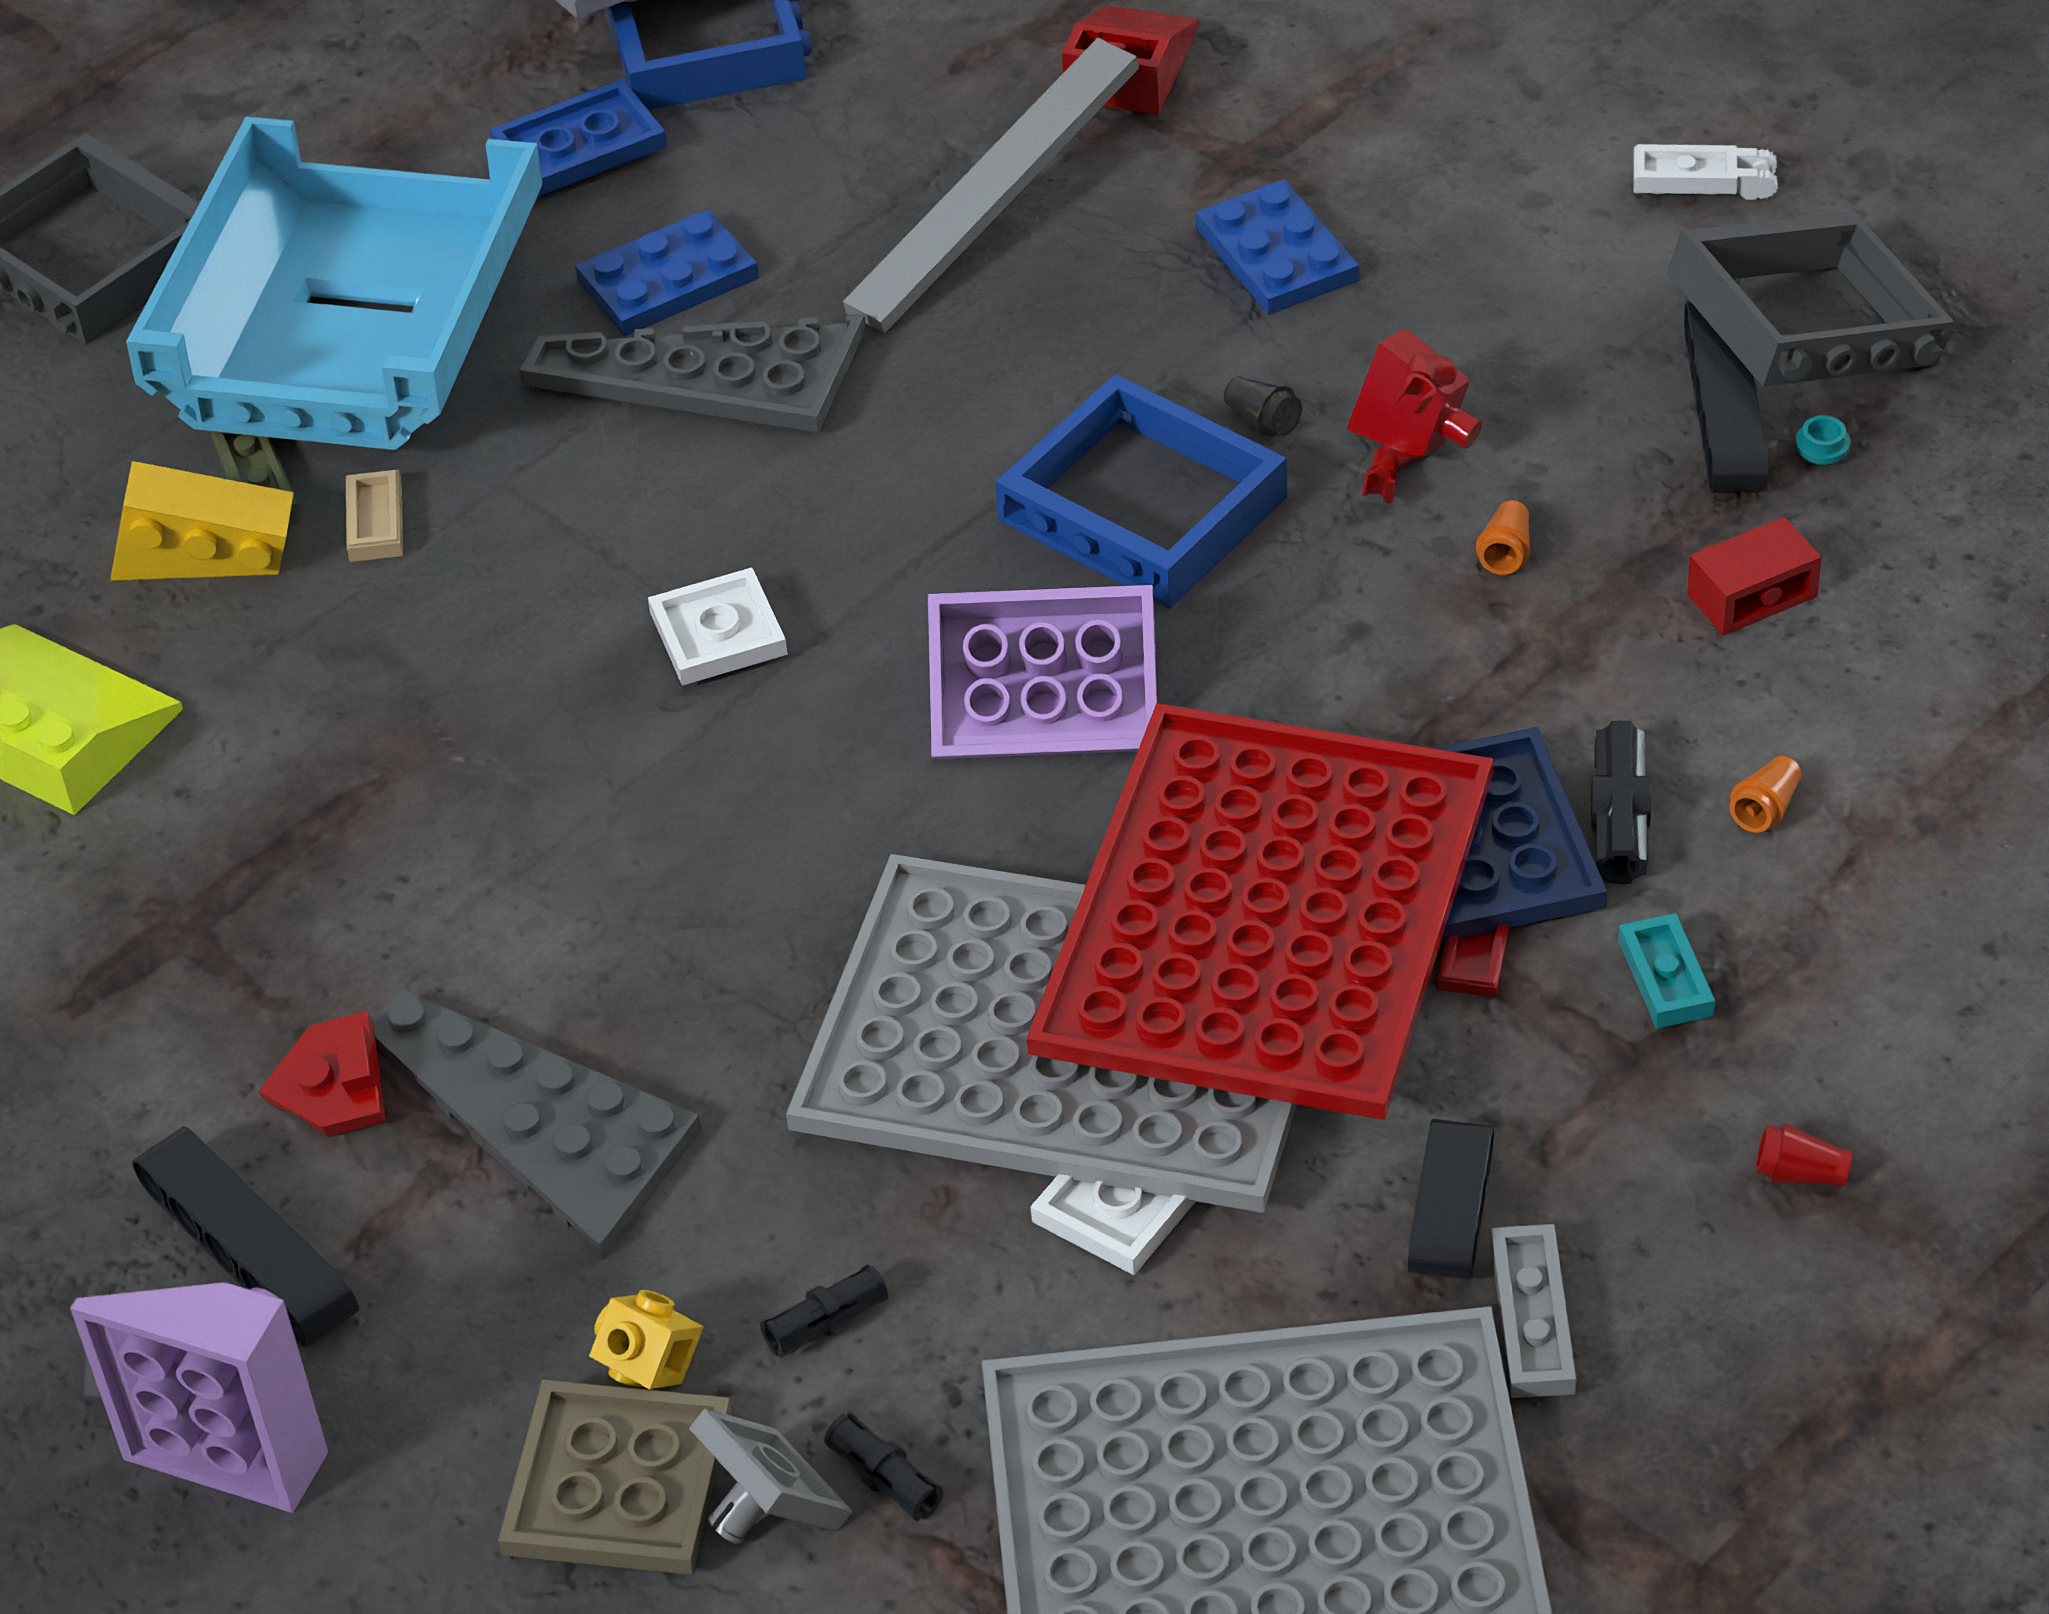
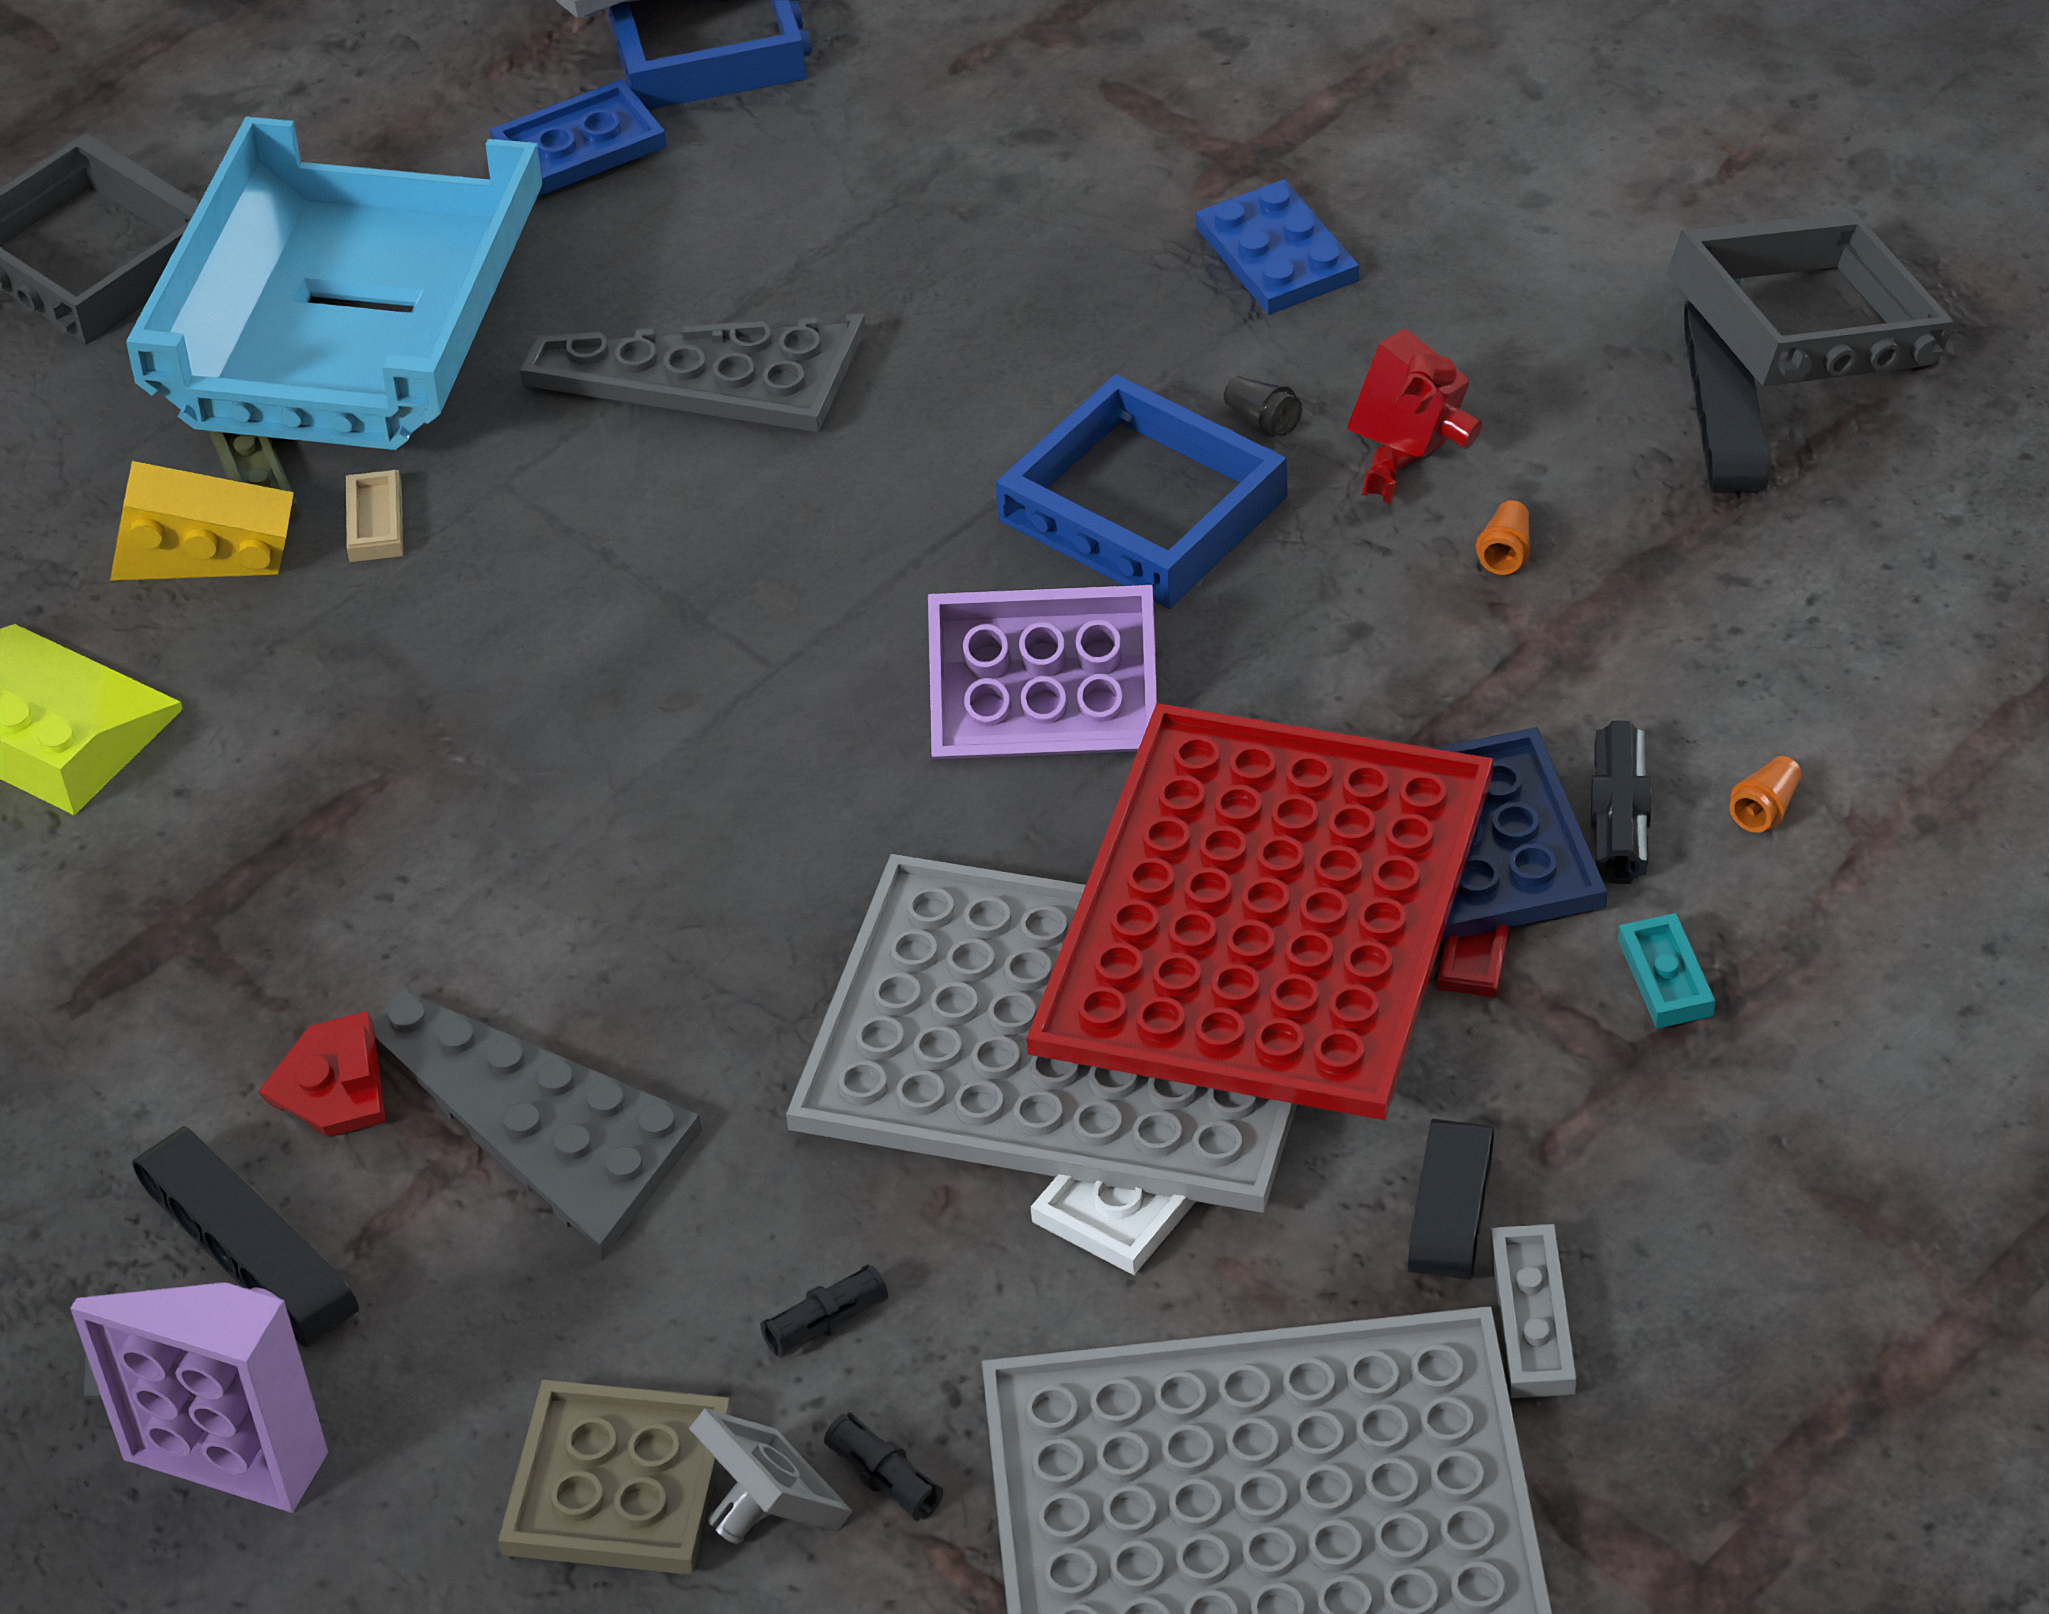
(645, 1340): yellow brick -> none
(666, 272): blue plate -> none
(717, 626): white plate -> none
(991, 185): light grey tile -> none
(1153, 37): red slope -> none
(1704, 170): white hinge -> none
(1753, 575): red brick -> none
(1800, 1158): red cone -> none
(1823, 440): teal plate -> none

